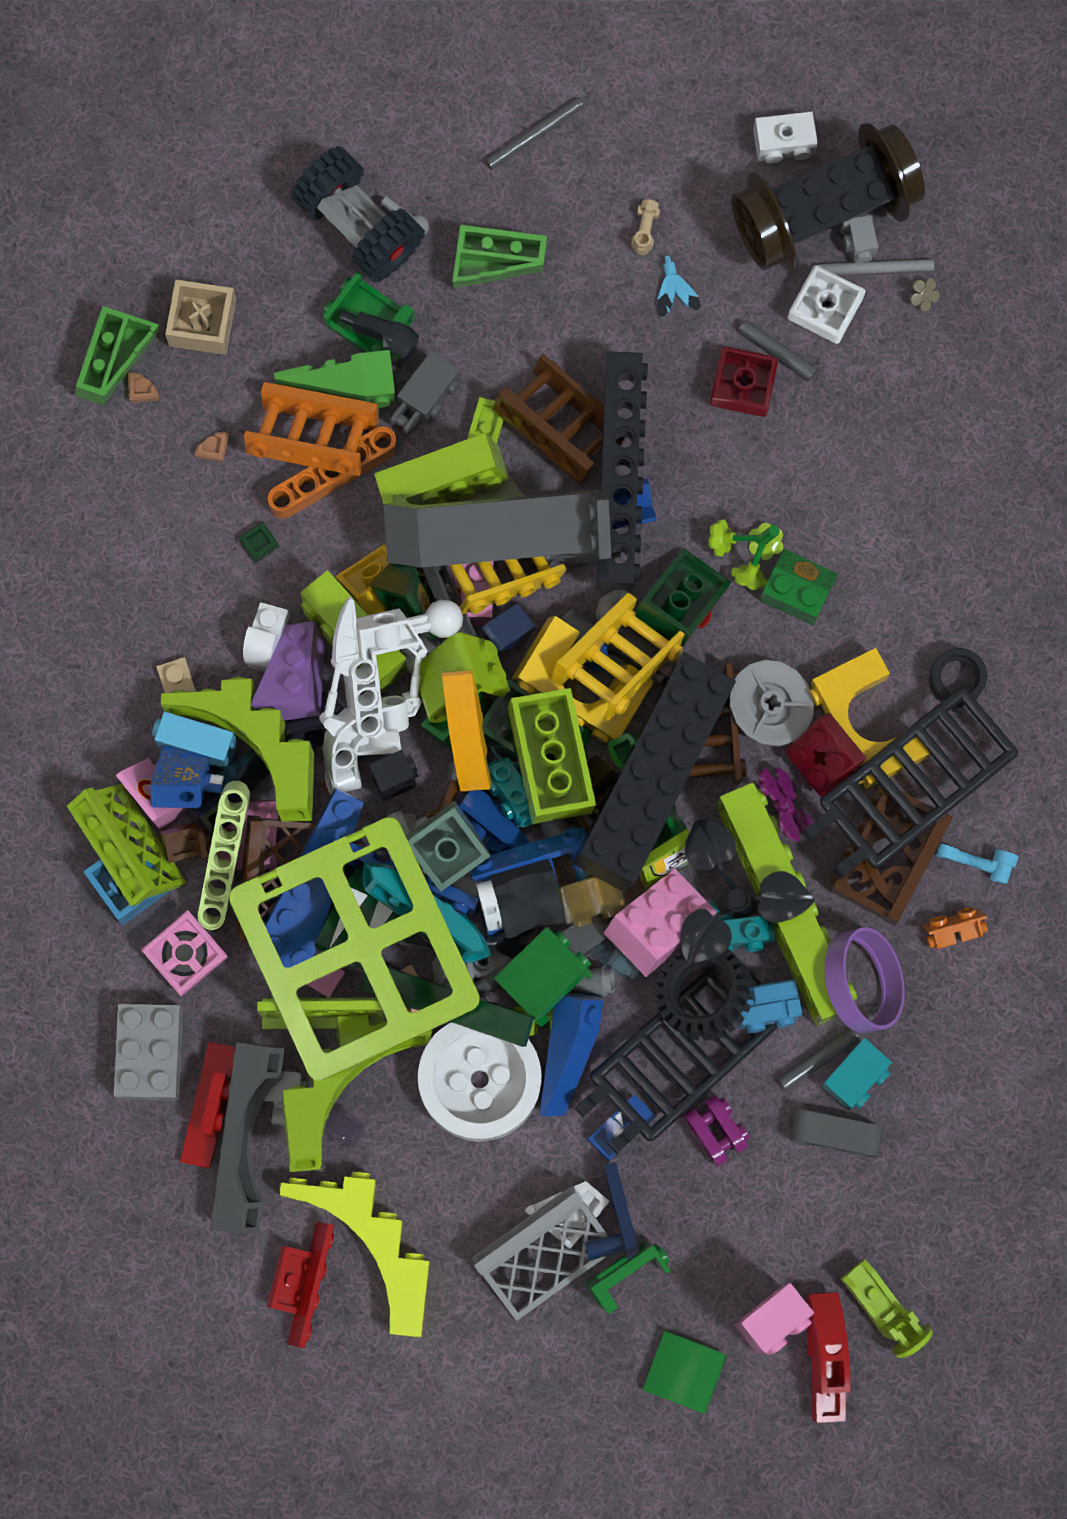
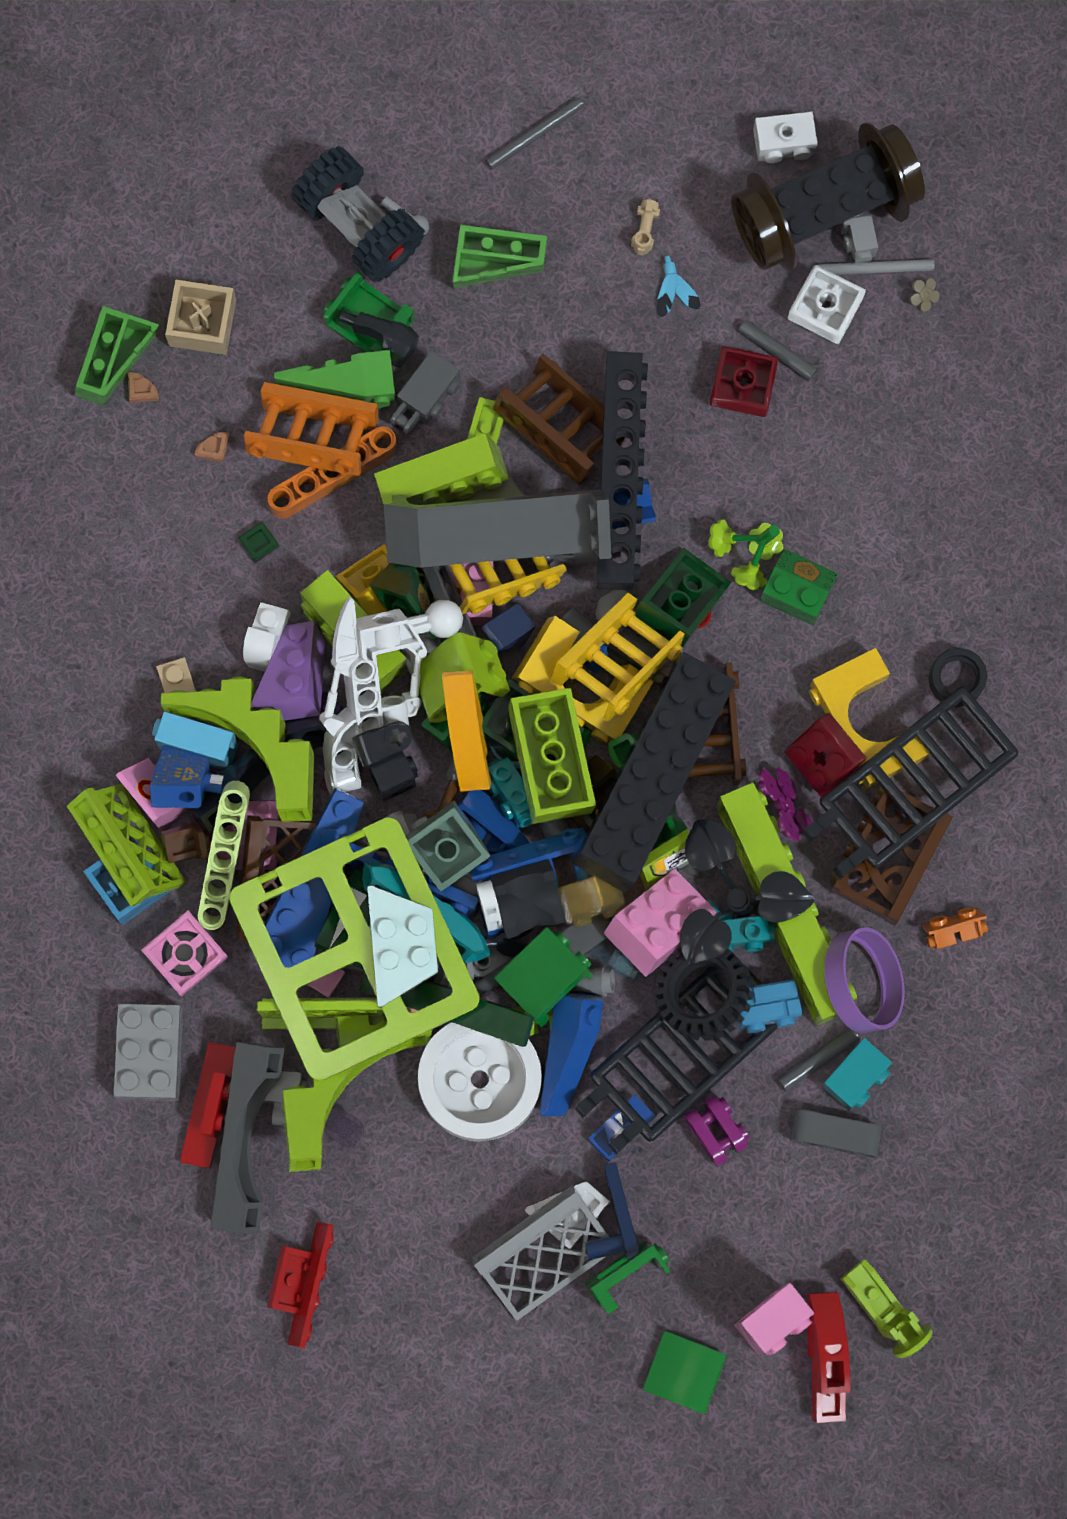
(354, 1205): neon yellow arch -> none
(377, 745): none -> black piece
(401, 944): none -> light aqua wing
(787, 694): light grey piece -> none
(999, 867): medium azure brick -> none

